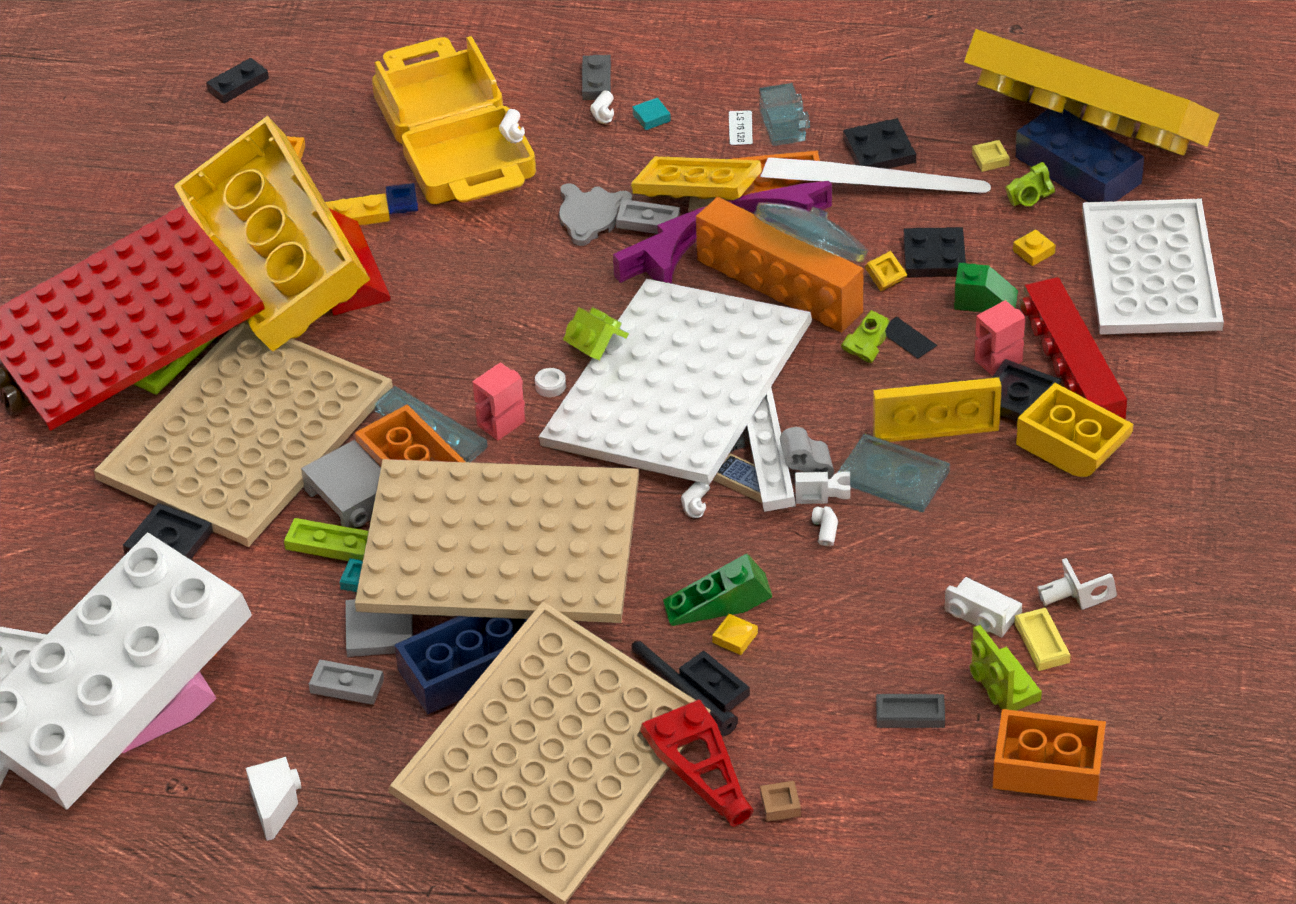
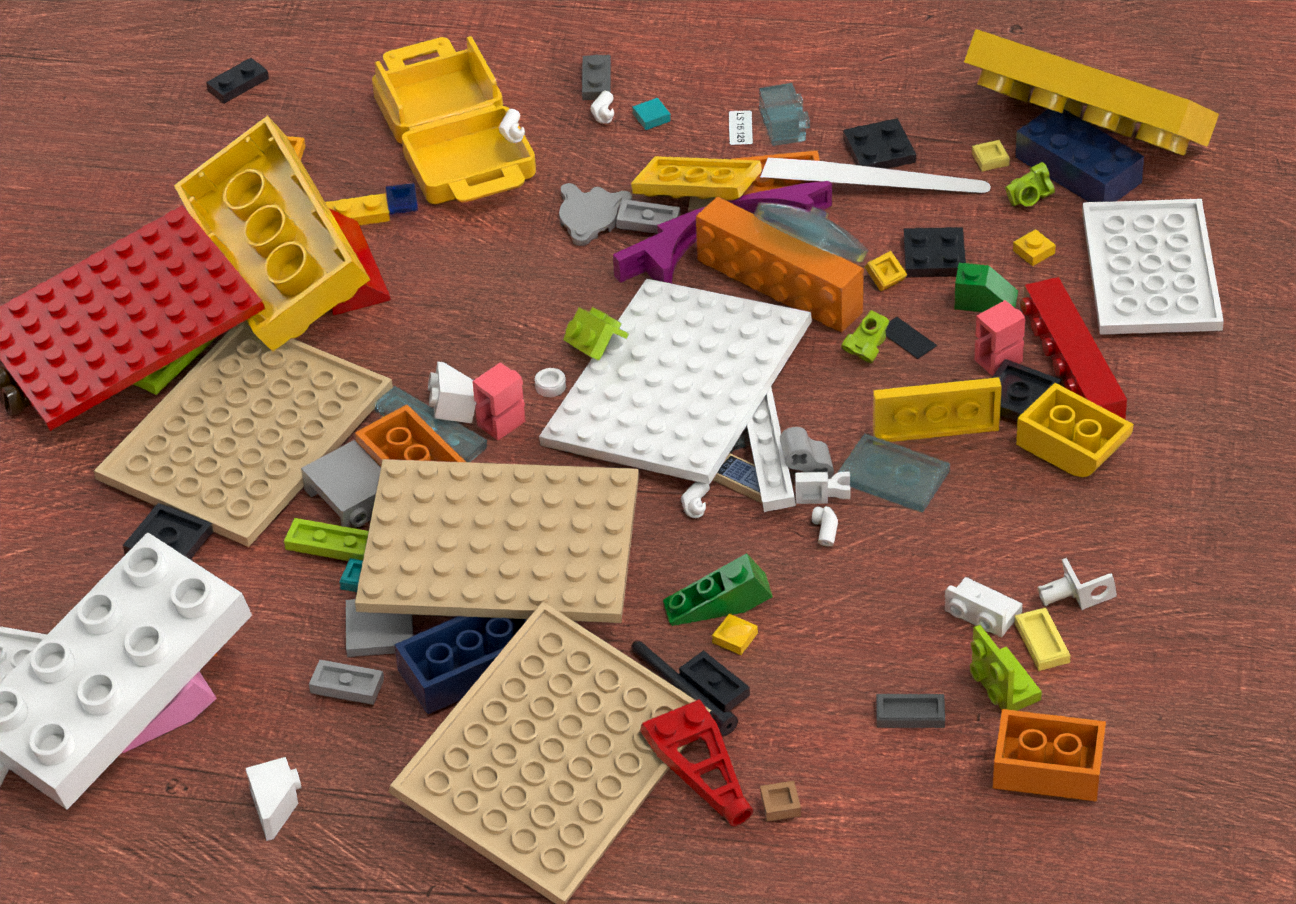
(451, 394): none -> white slope

